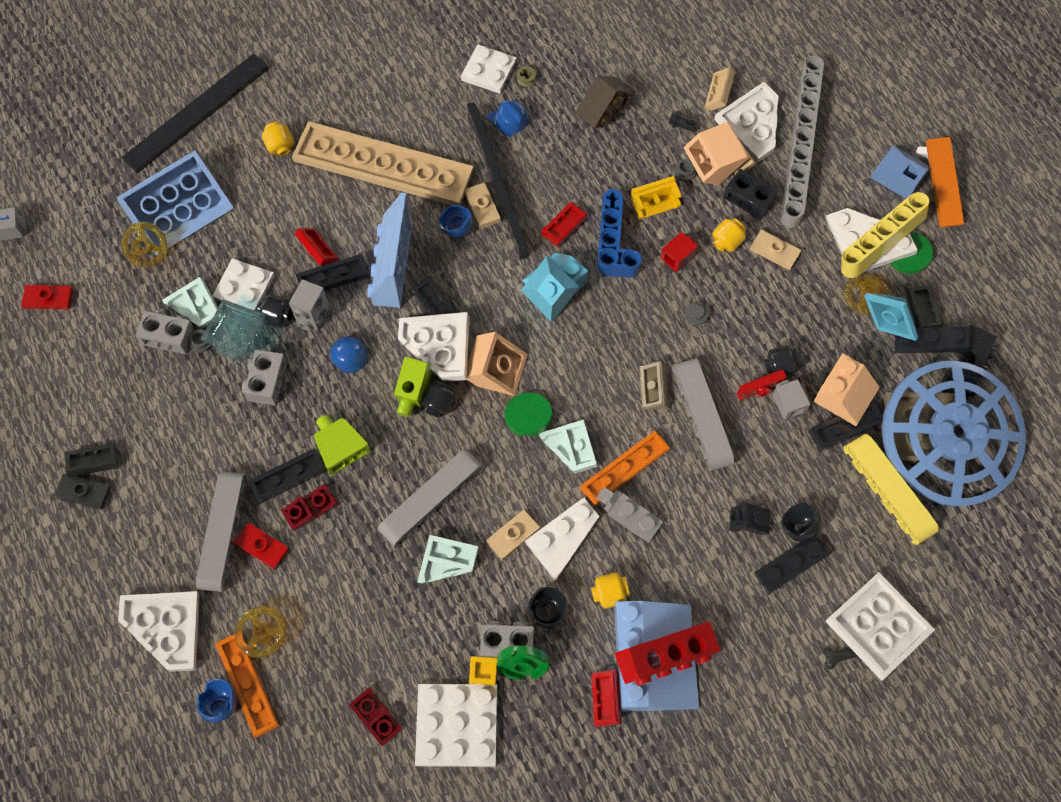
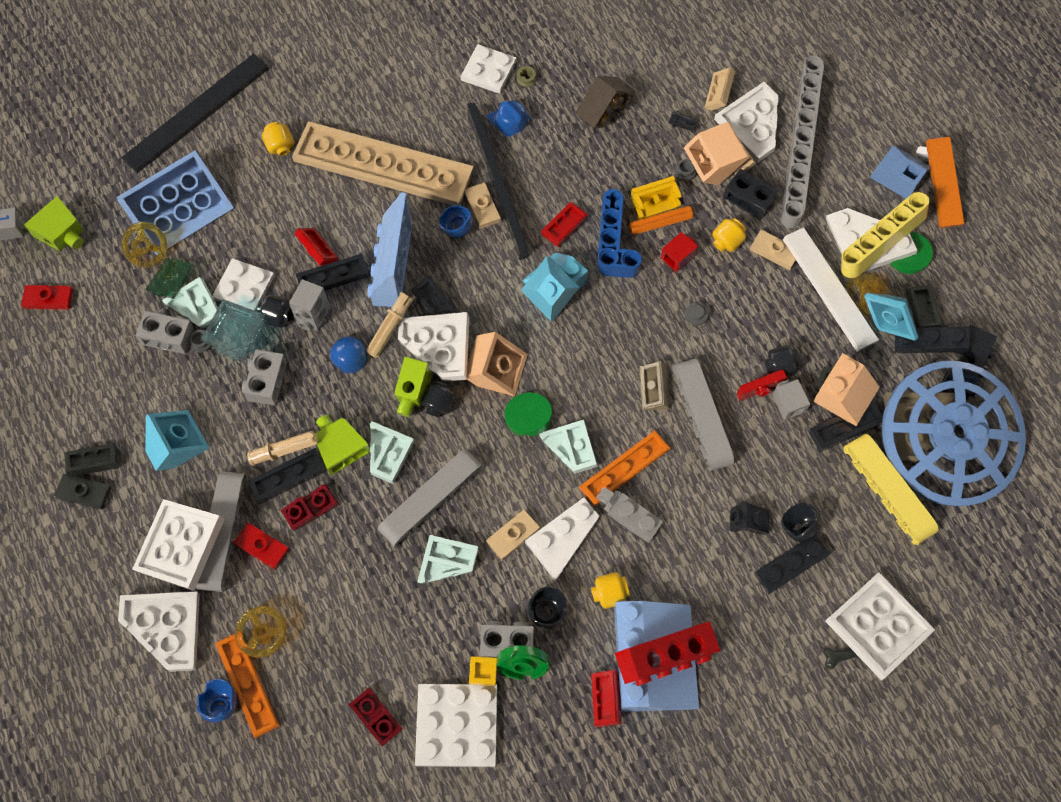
(56, 226): none -> lime torso
(170, 278): none -> clear green piece
(172, 439): none -> medium azure slope
(178, 544): none -> white plate
(275, 450): none -> tan axle
(388, 452): none -> light aqua wing
(389, 324): none -> tan axle
(660, 220): none -> orange axle
(830, 289): none -> white tile

